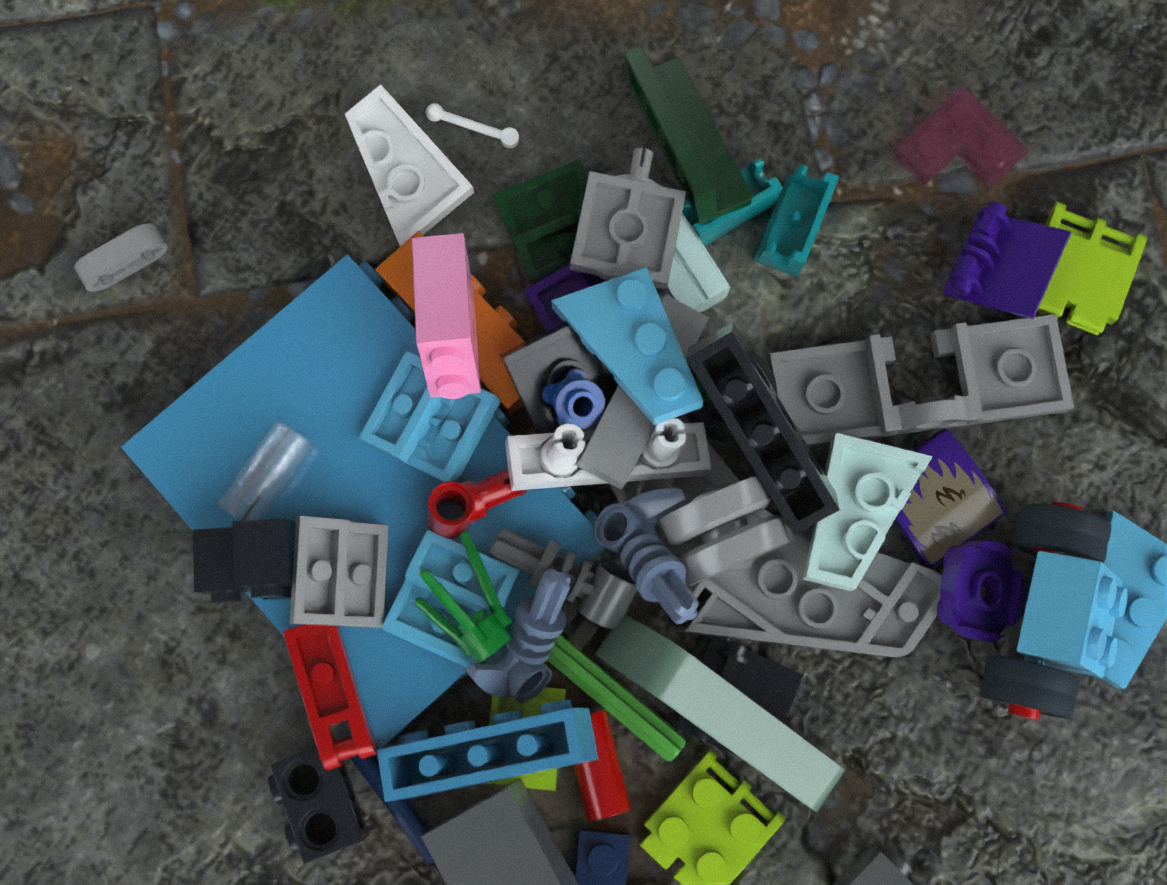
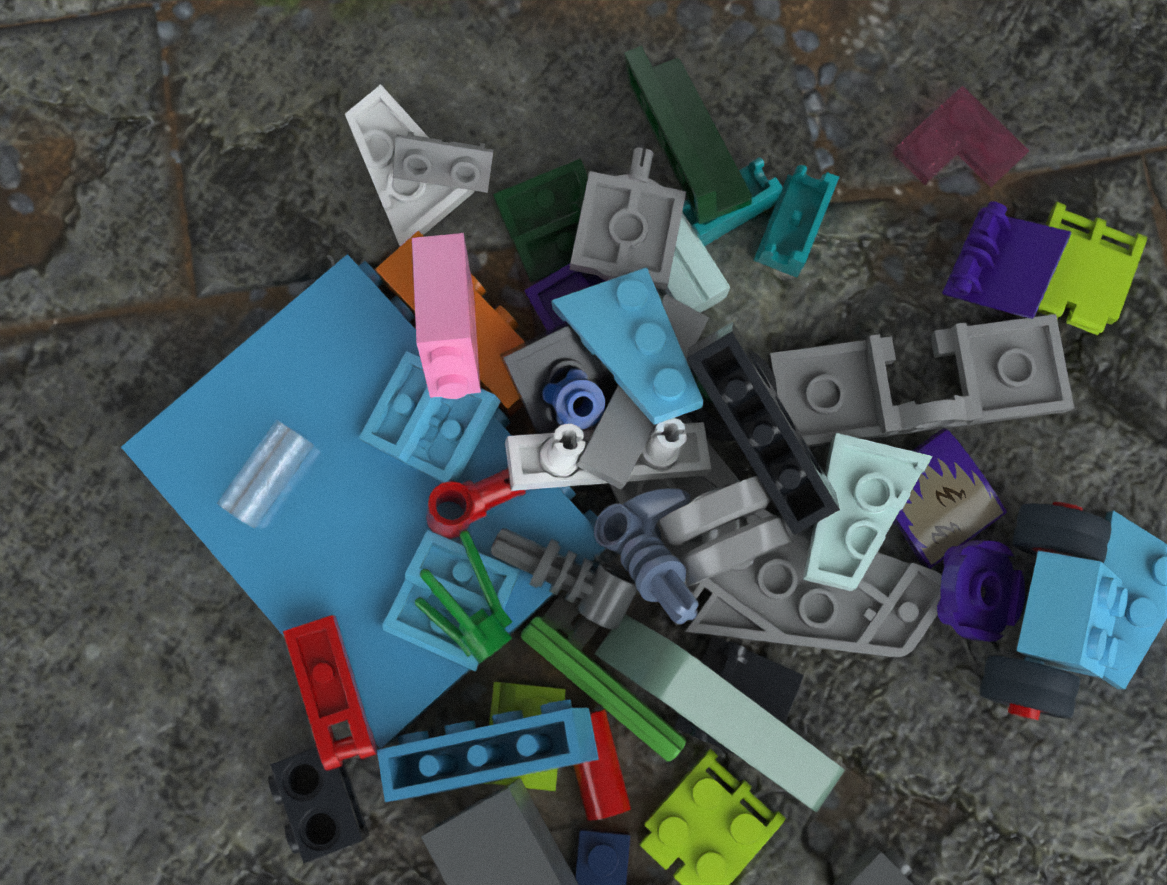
(120, 257): light grey beam -> none
(245, 558): black brick -> none
(338, 573): light grey slope -> none
(399, 809): dark blue bar -> none
(442, 162): none -> light grey hinge
(509, 136): white hinge -> none
(519, 665): sand blue piece -> none

